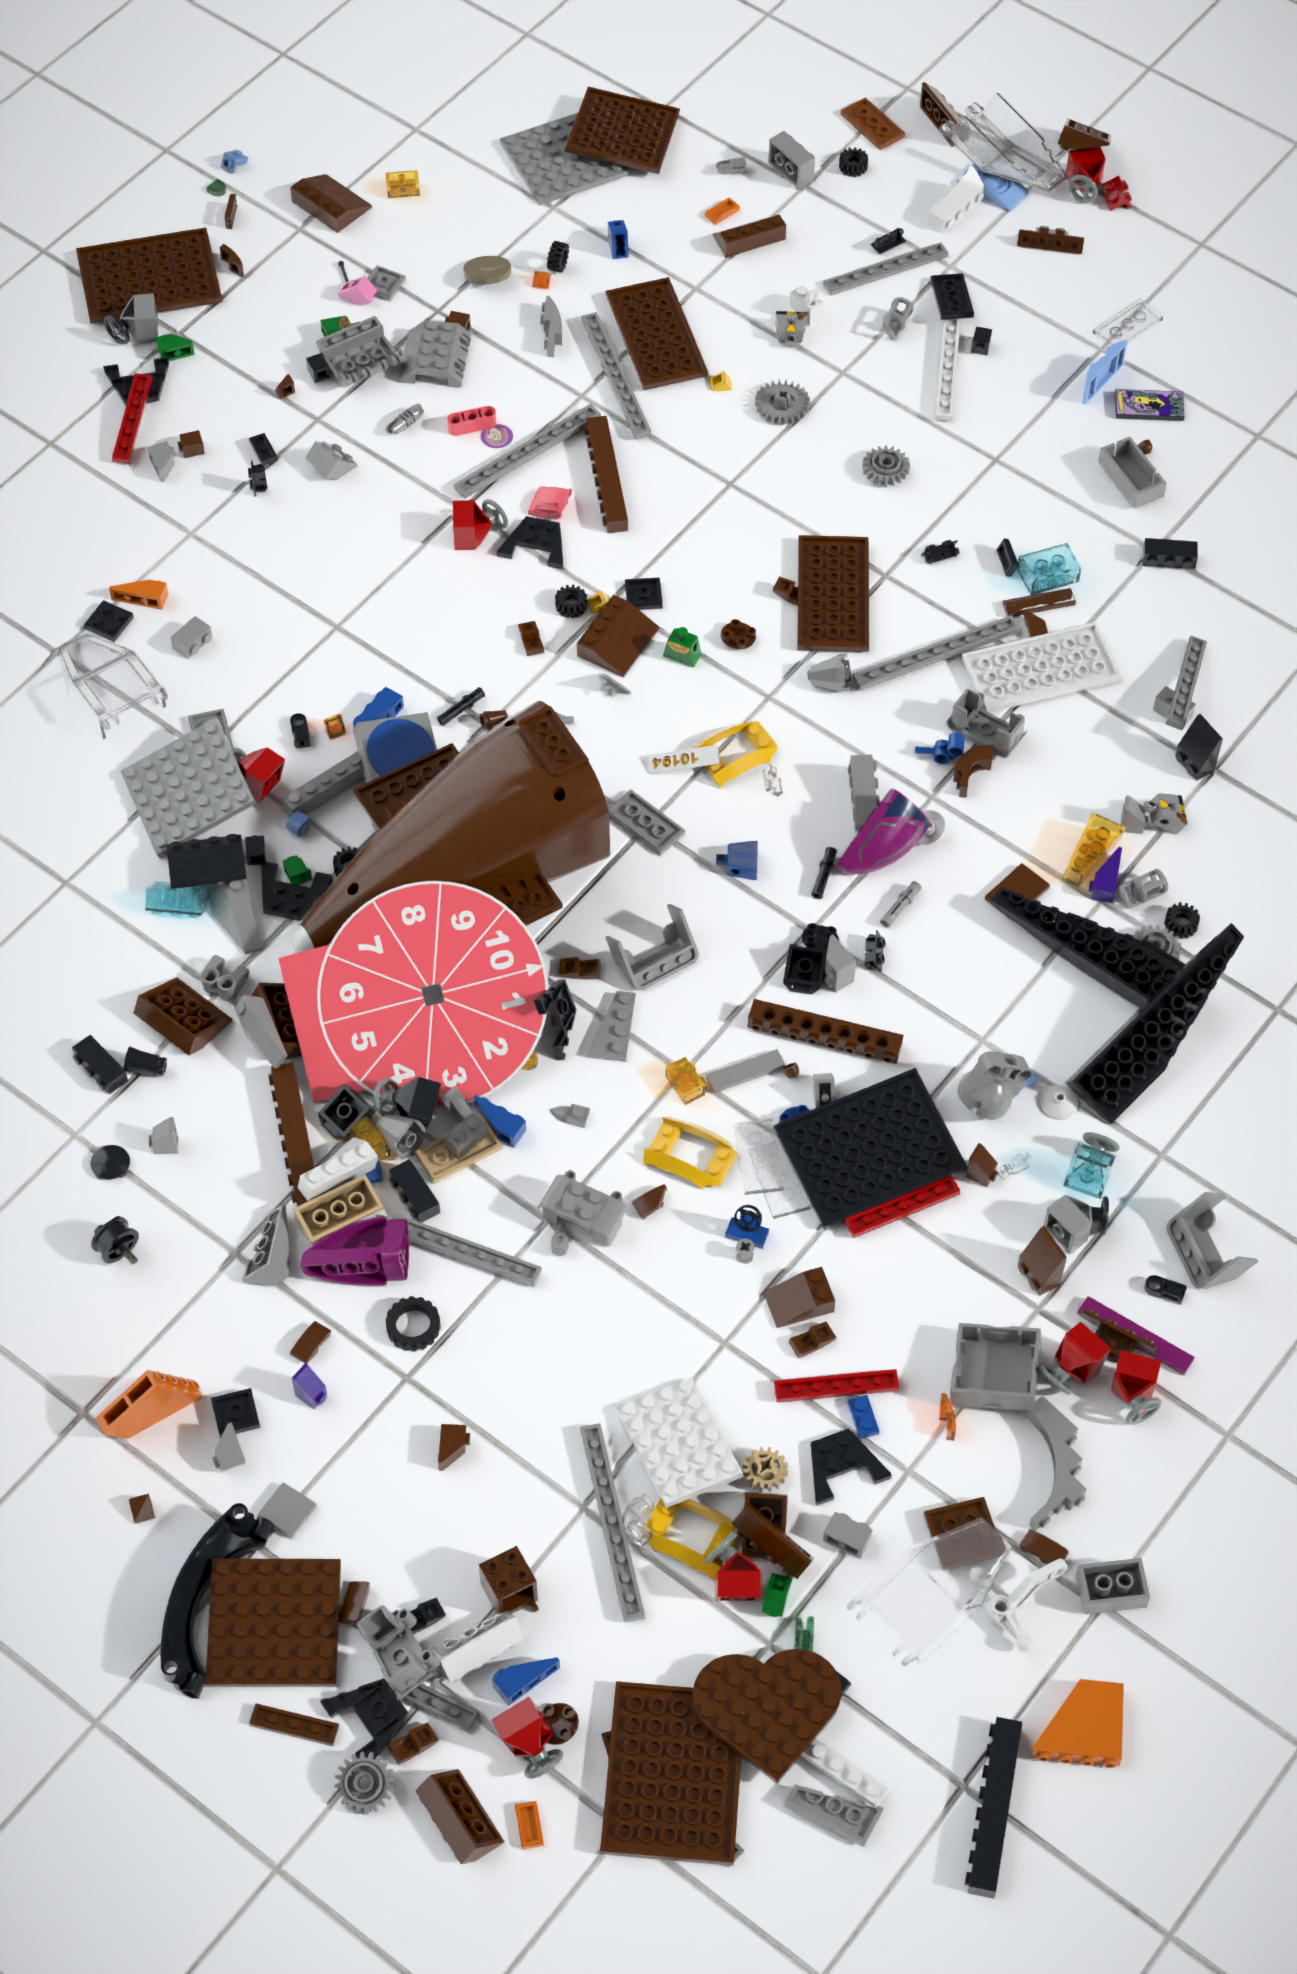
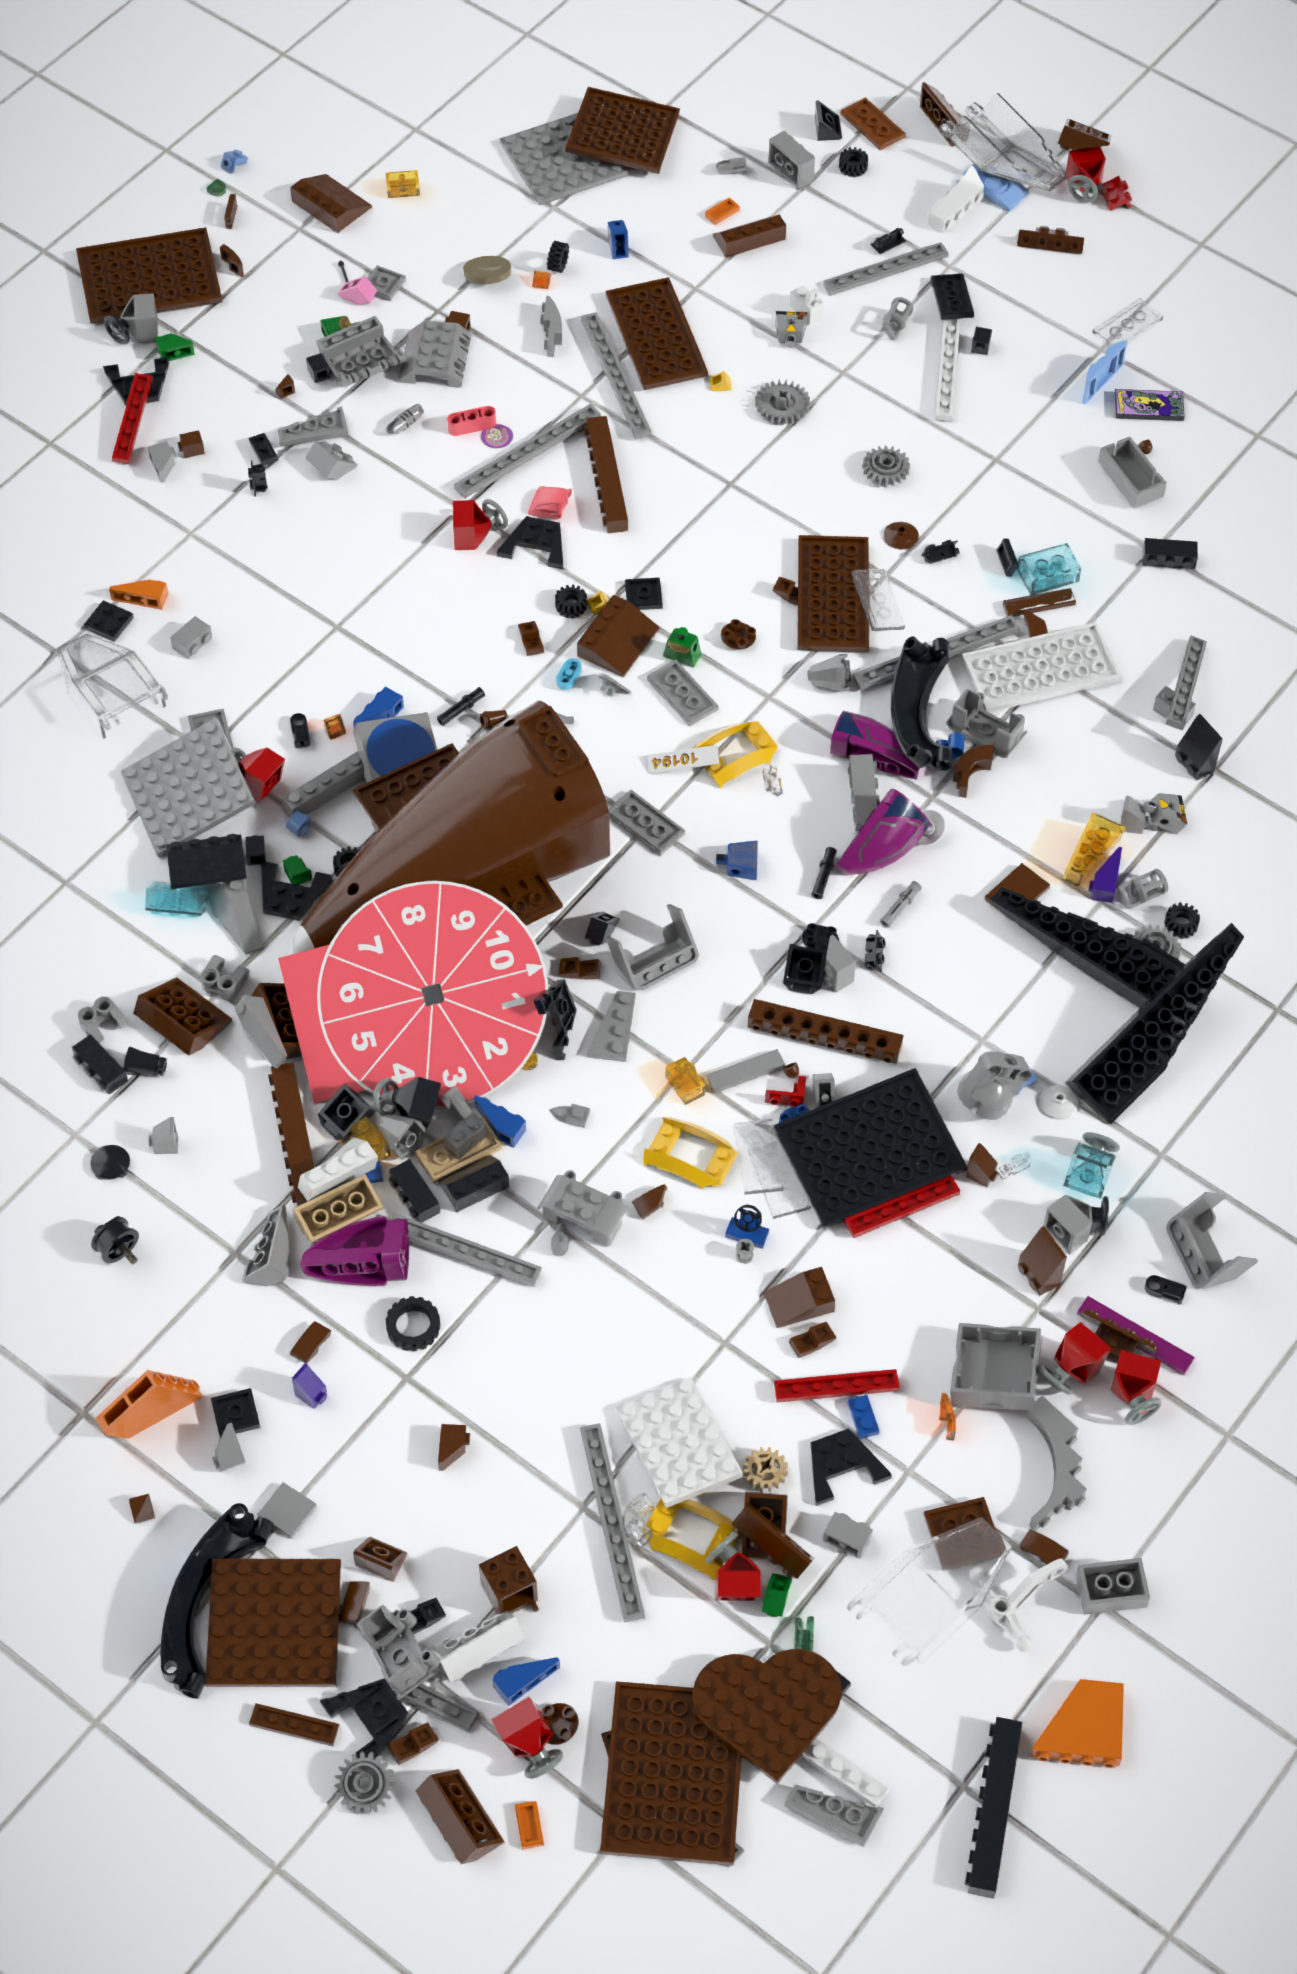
(97, 1015): none -> light grey piece
(314, 429): none -> light grey wing
(379, 1558): none -> reddish brown slope
(475, 1182): none -> black slope
(567, 675): none -> medium azure plate
(600, 927): none -> black slope
(682, 692): none -> light grey tile
(788, 1098): none -> red bracket
(826, 123): none -> black slope
(864, 735): none -> magenta panel
(878, 599): none -> clear tile
(901, 535): none -> reddish brown dish
(911, 689): none -> black panel

